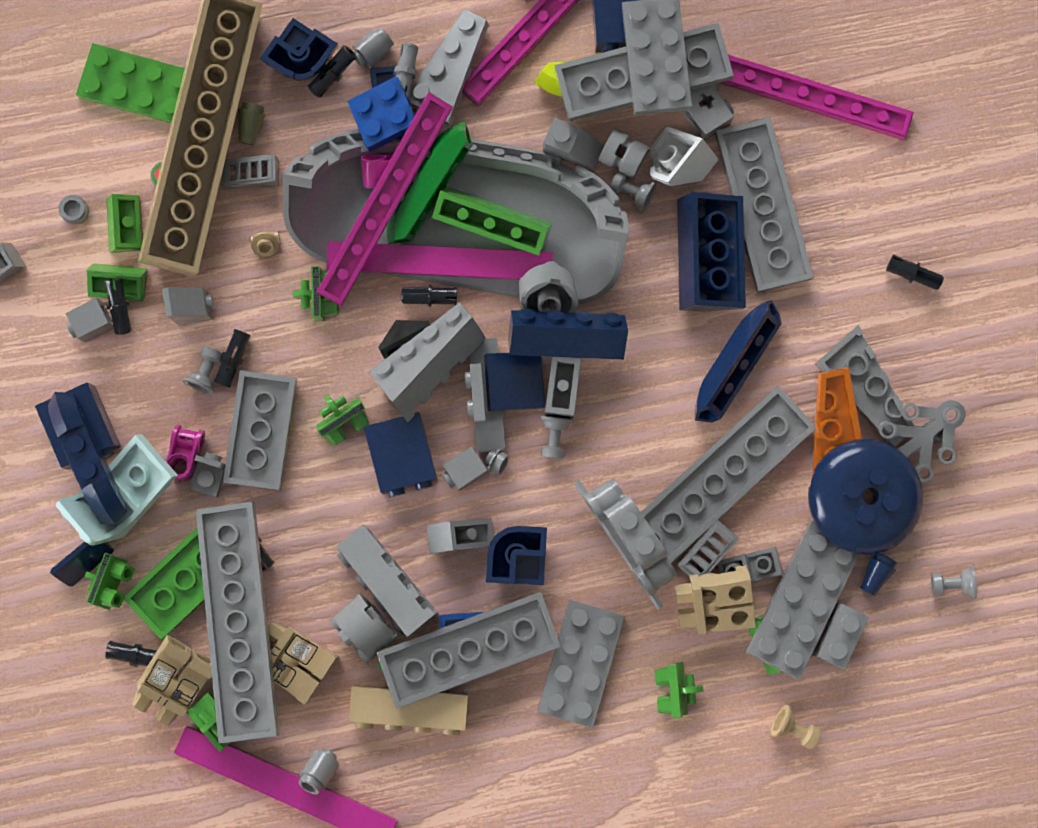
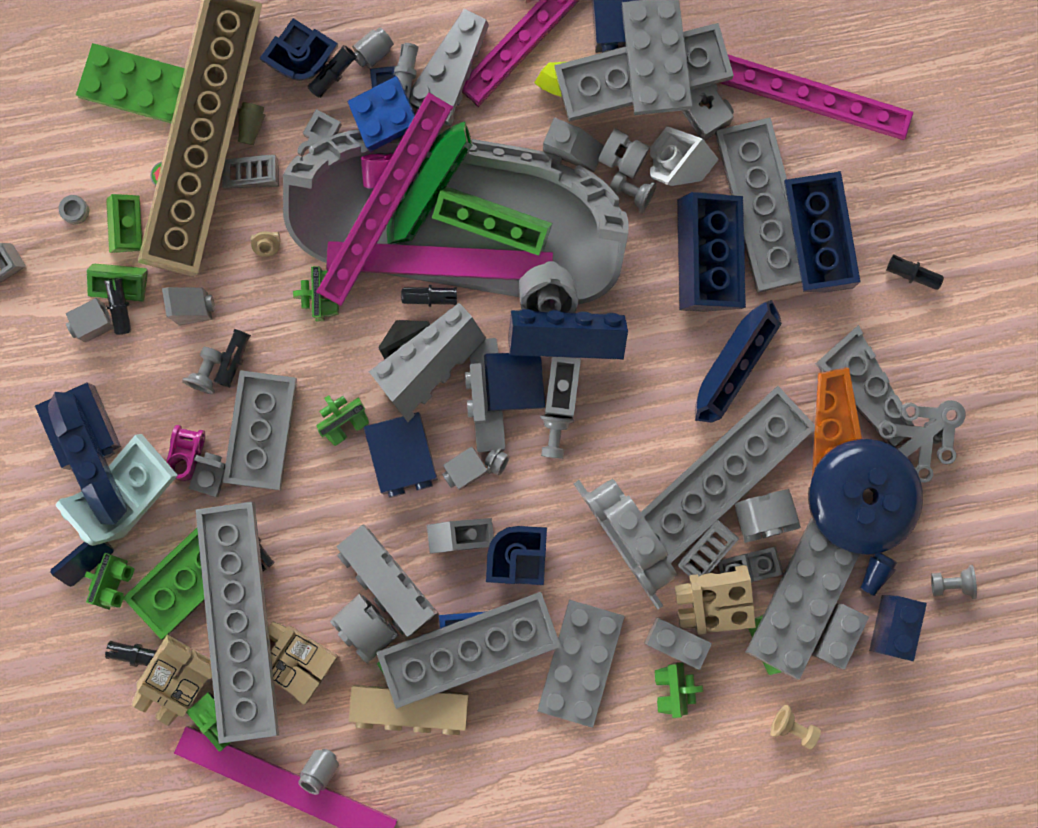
(318, 128): none -> light grey plate
(678, 643): none -> light grey brick
(767, 515): none -> light grey brick
(822, 232): none -> dark blue slope
(898, 627): none -> dark blue brick

